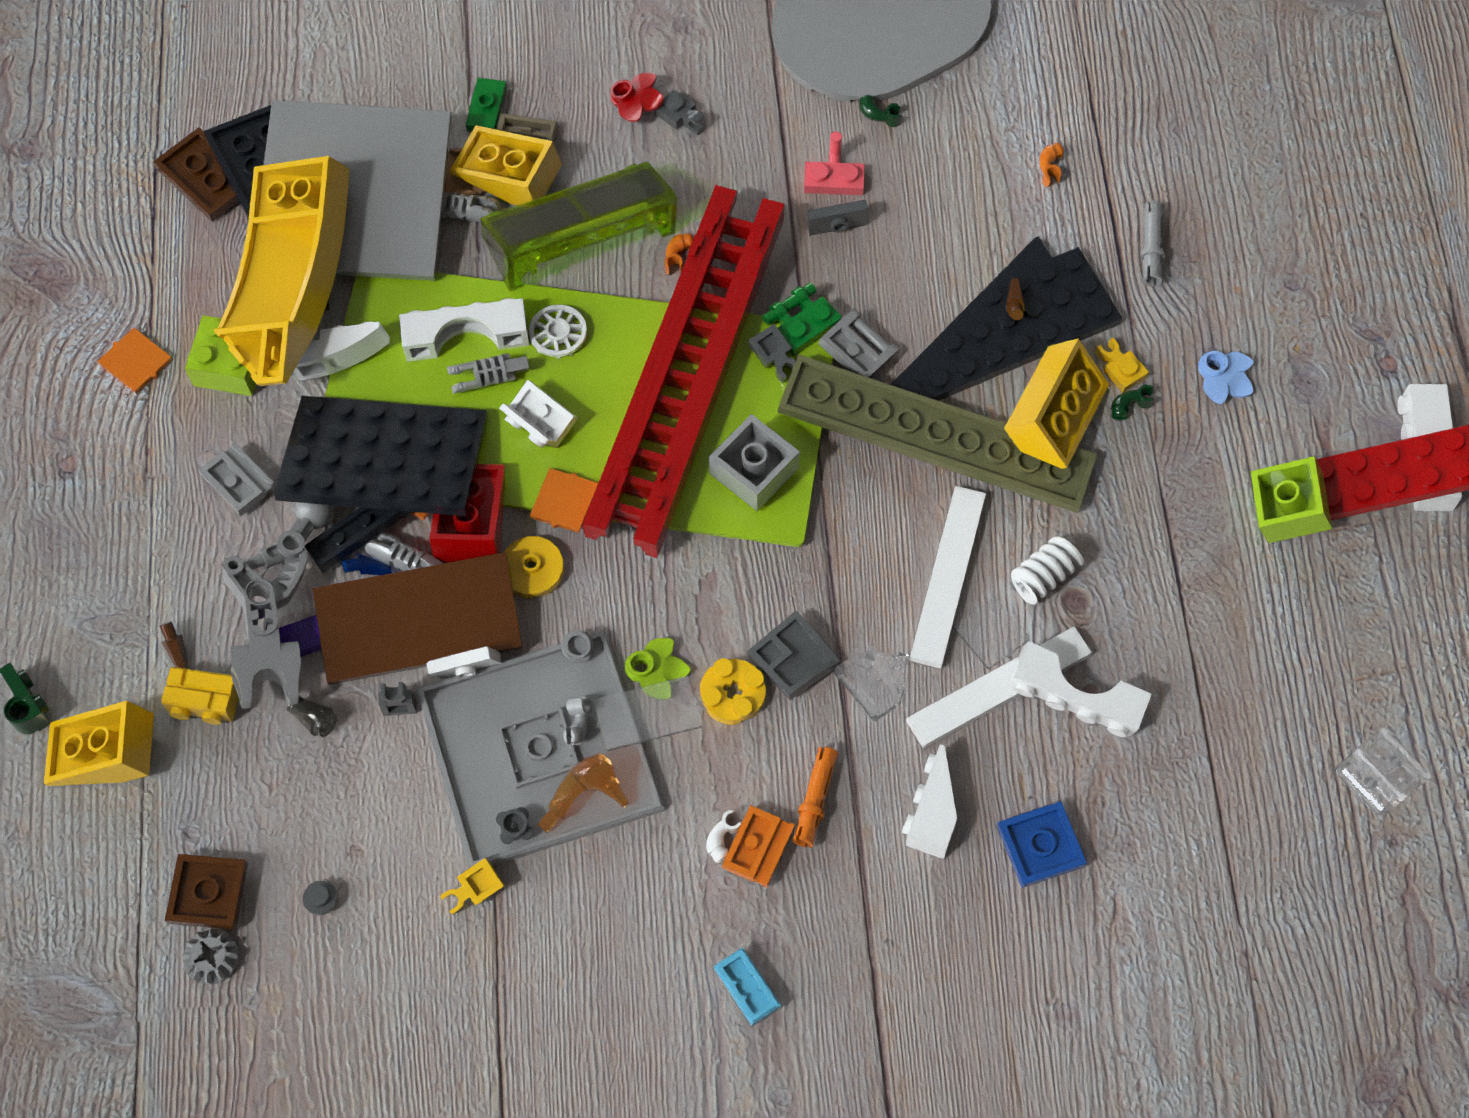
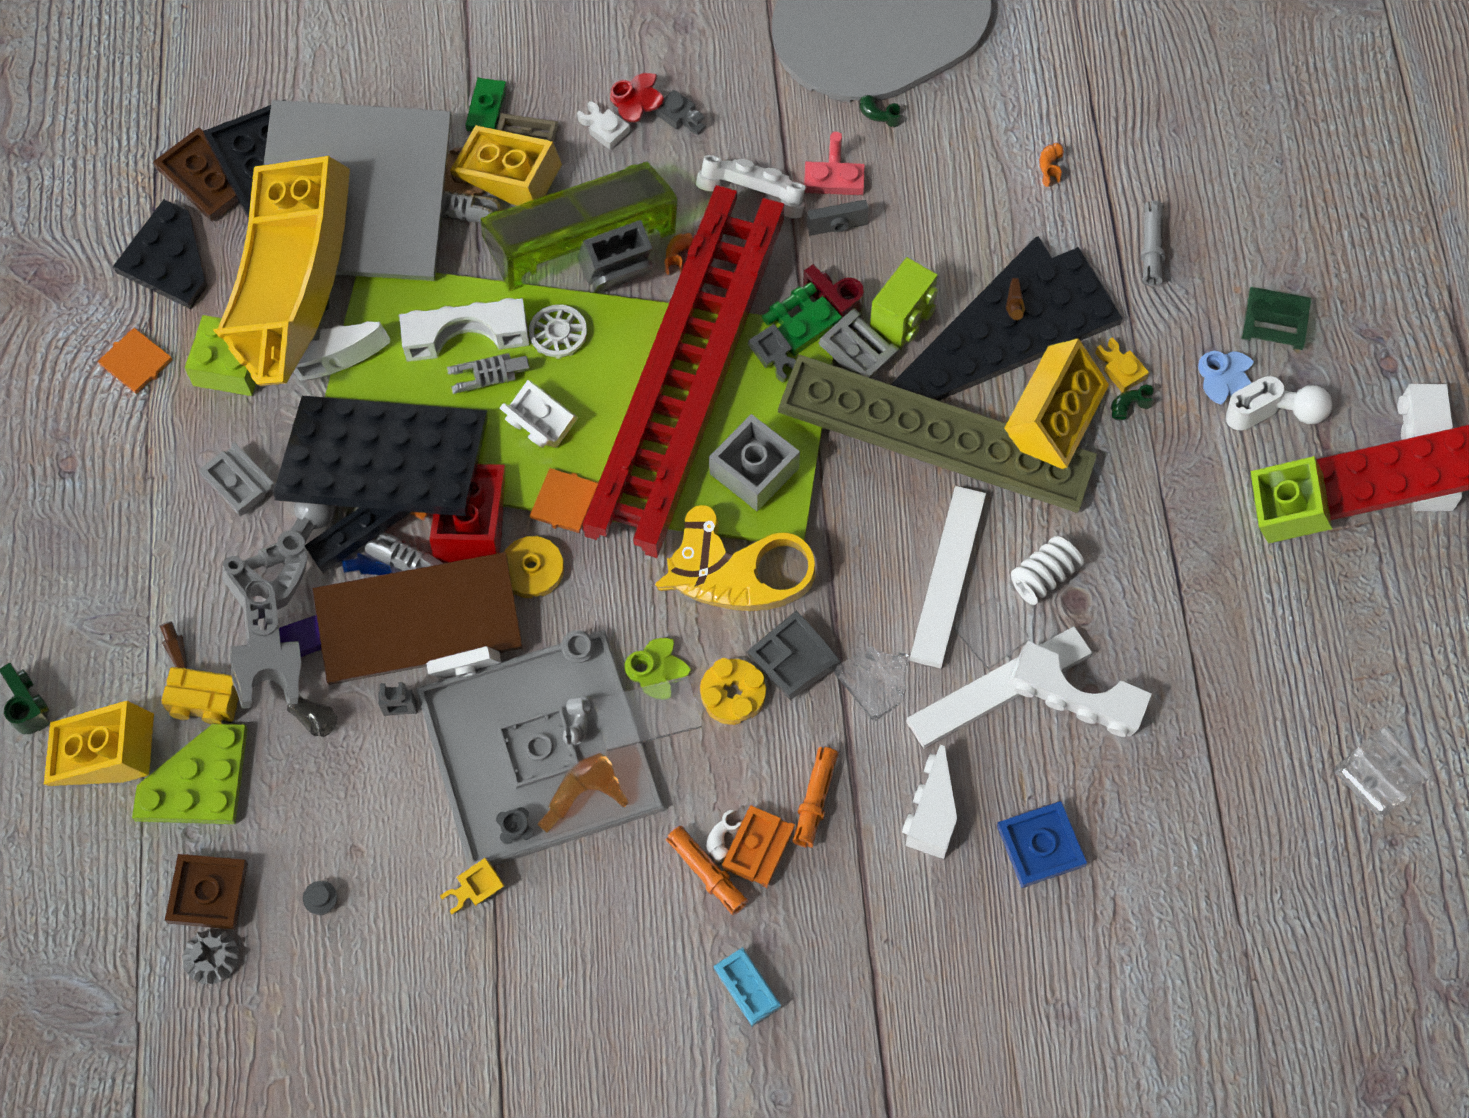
(166, 256): none -> black plate
(196, 782): none -> lime plate
(604, 127): none -> white plate
(616, 257): none -> dark grey brick
(716, 881): none -> orange pin
(724, 579): none -> yellow animal
(754, 177): none -> white plate
(835, 293): none -> dark red plate
(904, 303): none -> lime brick
(1267, 395): none -> white beam
(1276, 309): none -> clear green plate

